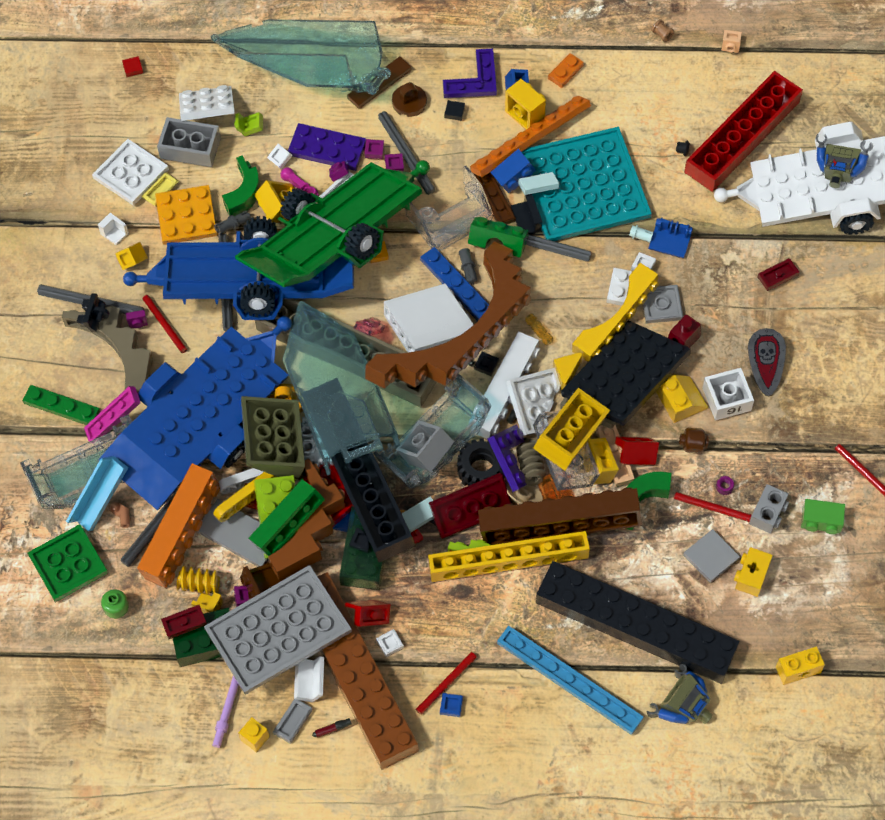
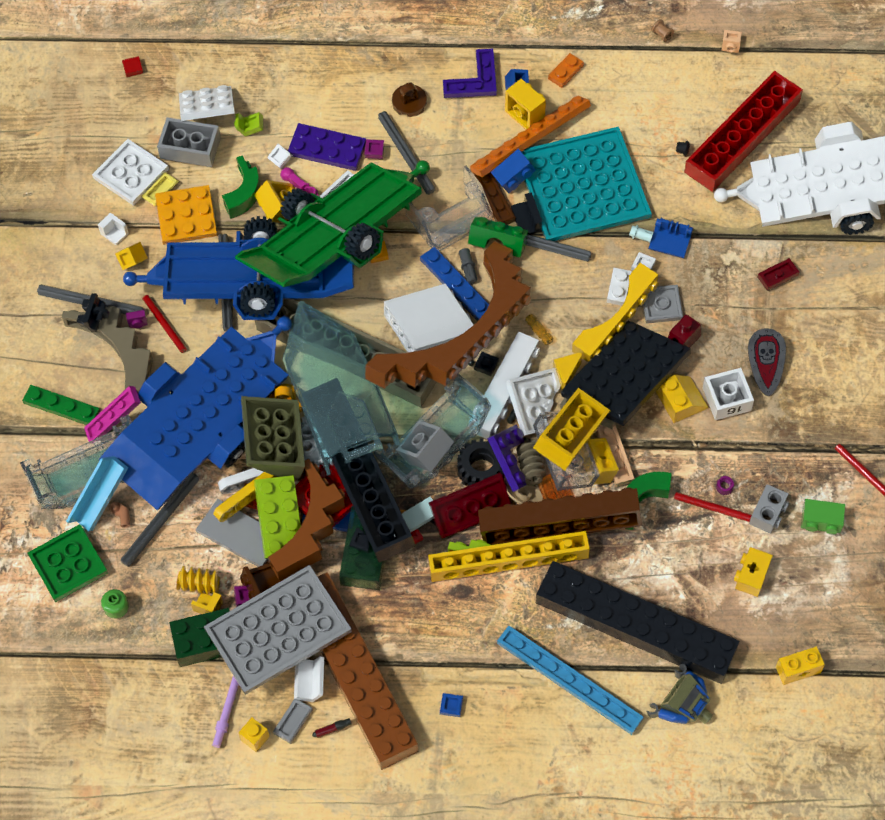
(179, 526): orange brick -> none
(183, 621): dark red plate -> none
(232, 222): dark grey pin -> none
(286, 518): green brick -> none
(313, 52): clear light blue windscreen -> none
(338, 170): magenta plate -> none
(369, 326): clear pink plate -> none
(370, 612): red panel -> none
(390, 643): white tile -> none
(394, 162): magenta plate -> none
(398, 69): reddish brown tile -> none
(446, 683): red bar -> none
(454, 110): black tile -> none
(538, 183): light aqua tile -> none
(637, 450): red panel -> none
(694, 440): reddish brown head -> none
(711, 556): light grey tile -> none
(841, 162): torso -> none

